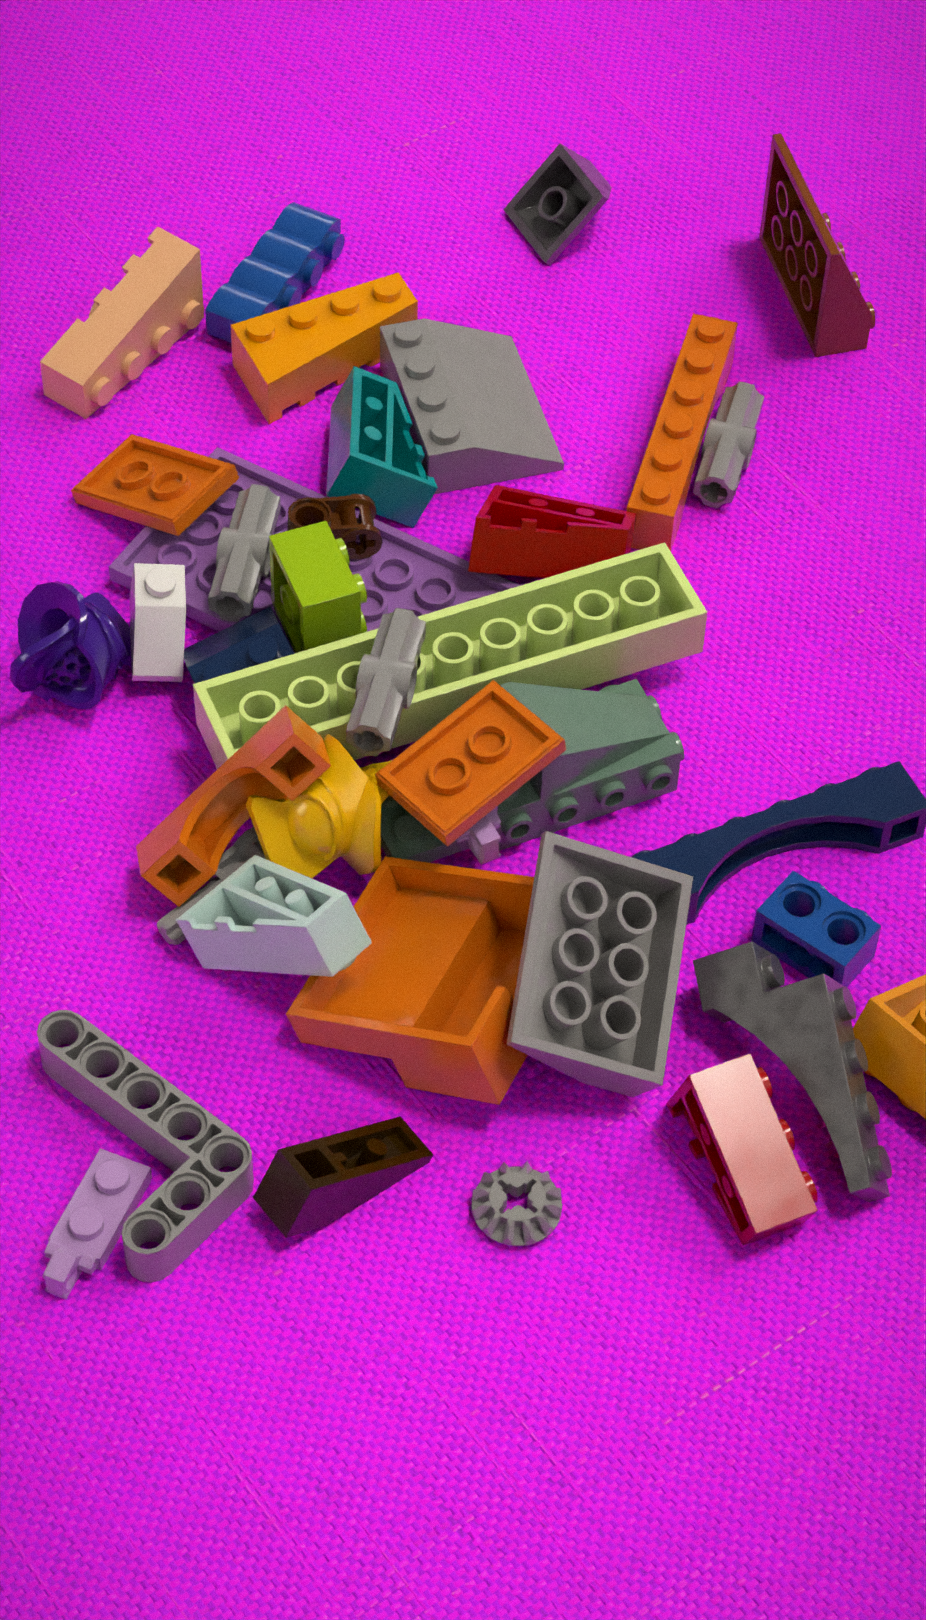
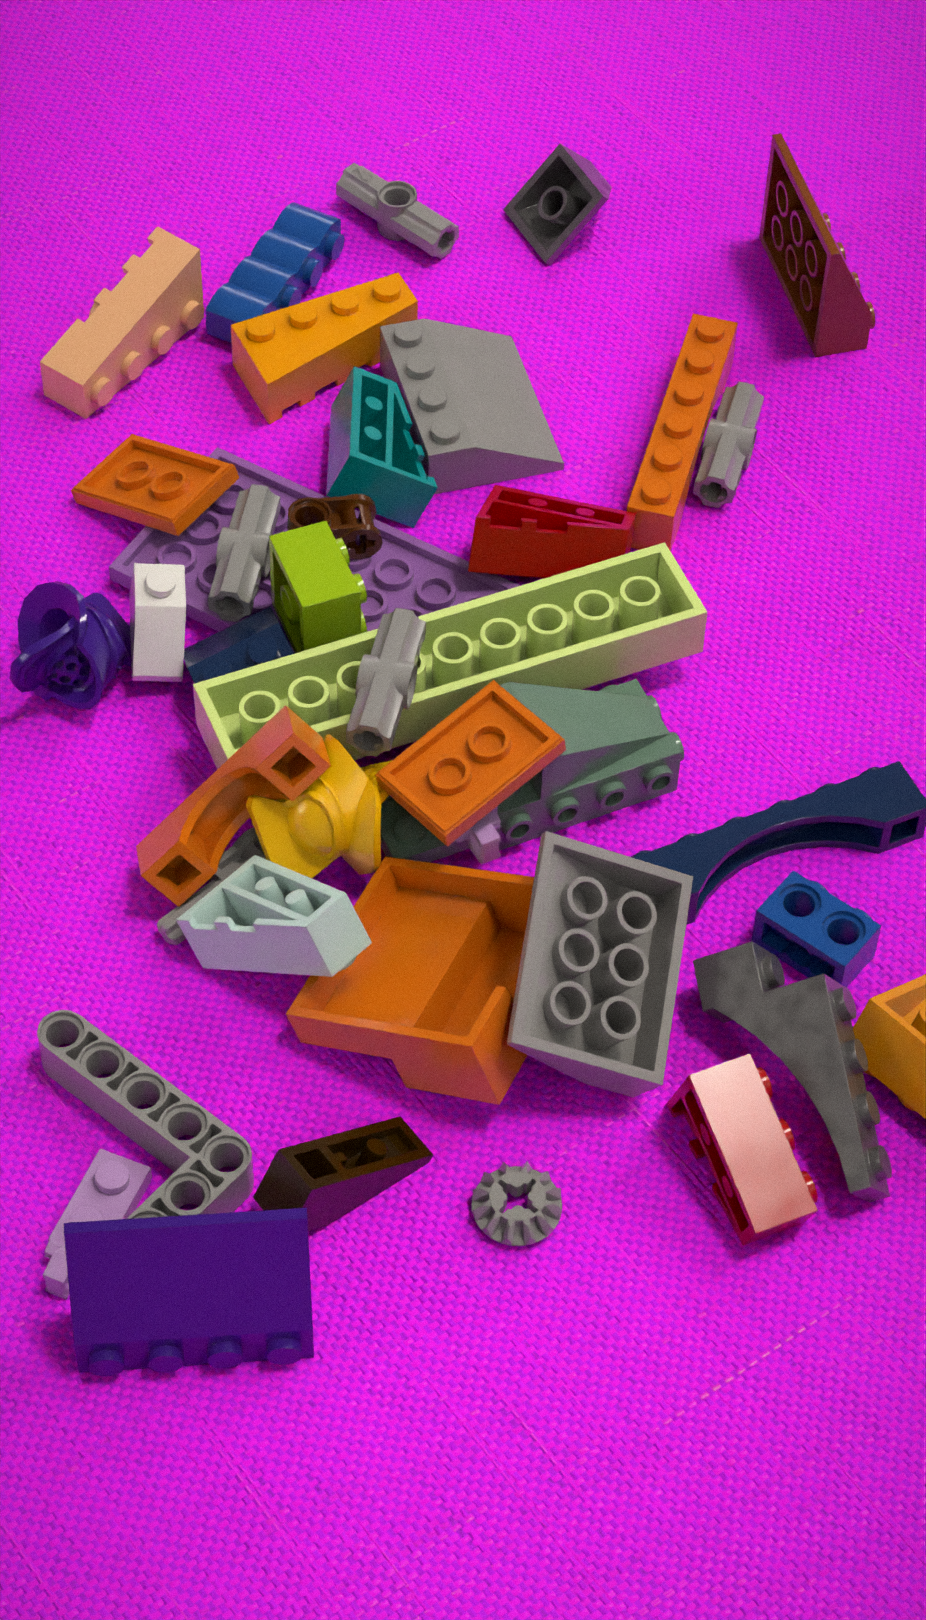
(190, 1290): none -> dark purple slope
(397, 210): none -> light grey piece

